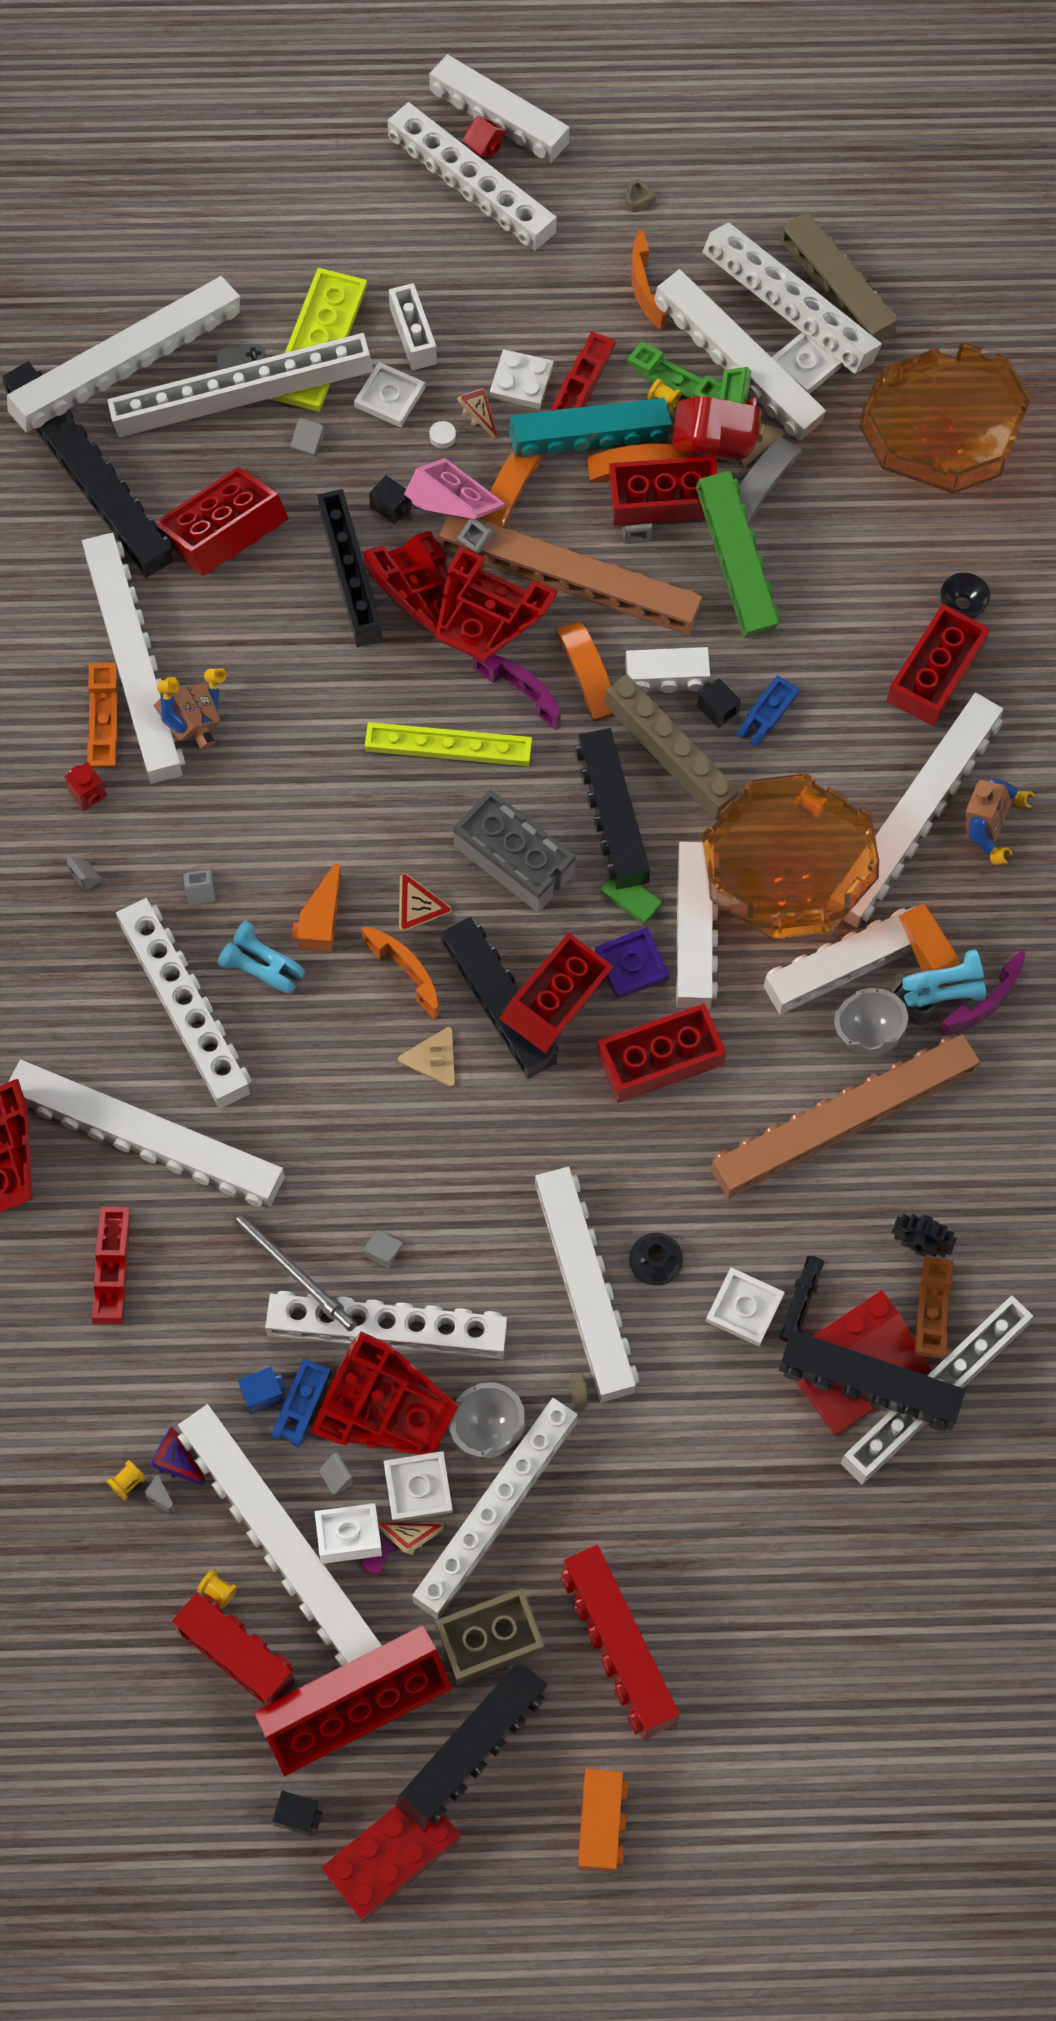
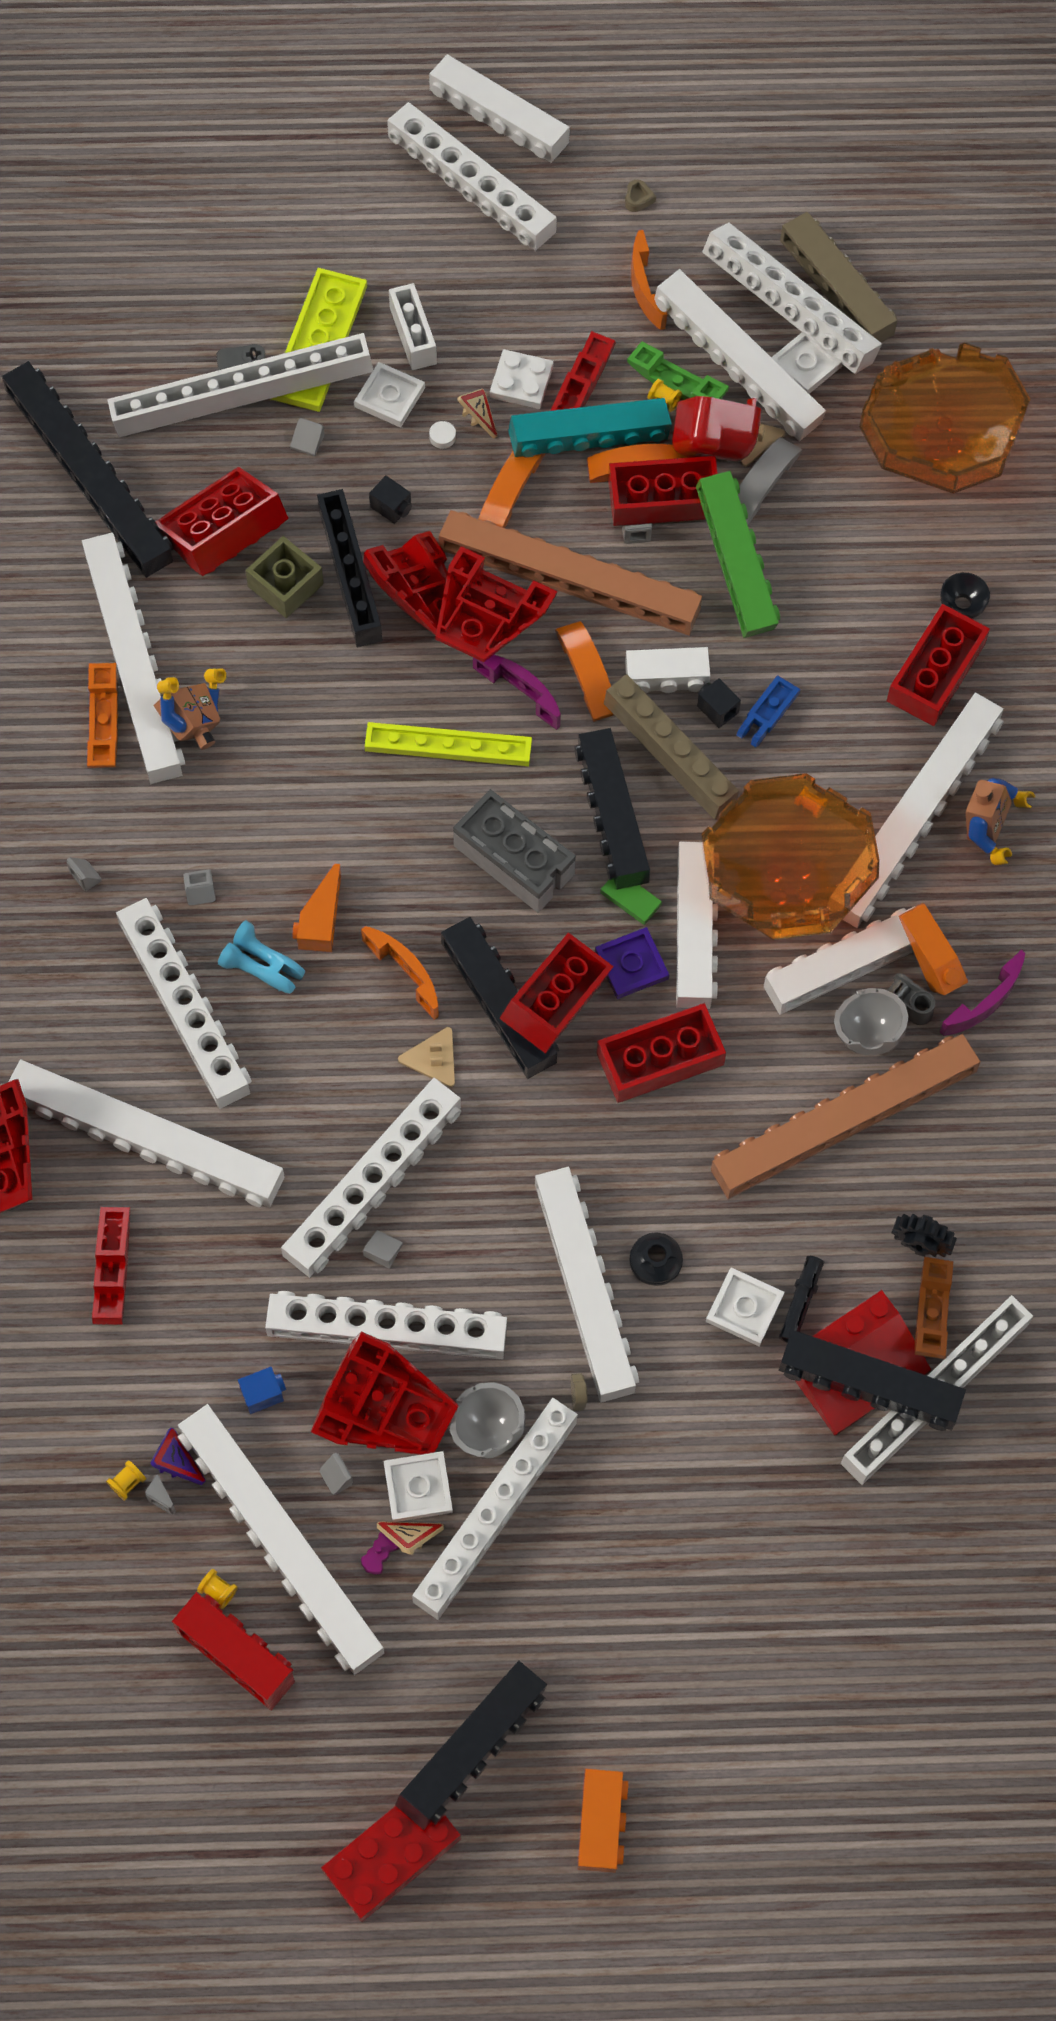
(85, 785): red brick -> none
(123, 354): white brick -> none
(284, 577): none -> olive brick
(297, 1813): black brick -> none
(301, 1402): blue plate -> none
(331, 1306): flat silver bar -> none
(348, 1533): white plate -> none
(353, 1700): red brick -> none
(418, 904): piece -> none
(434, 1098): none -> white brick
(450, 491): bright pink slope -> none
(476, 535): light grey slope -> none
(484, 137): red brick -> none
(489, 1636): dark tan brick -> none
(620, 1643): red brick -> none
(736, 385): bright green tile -> none
(925, 984): medium azure piece -> none

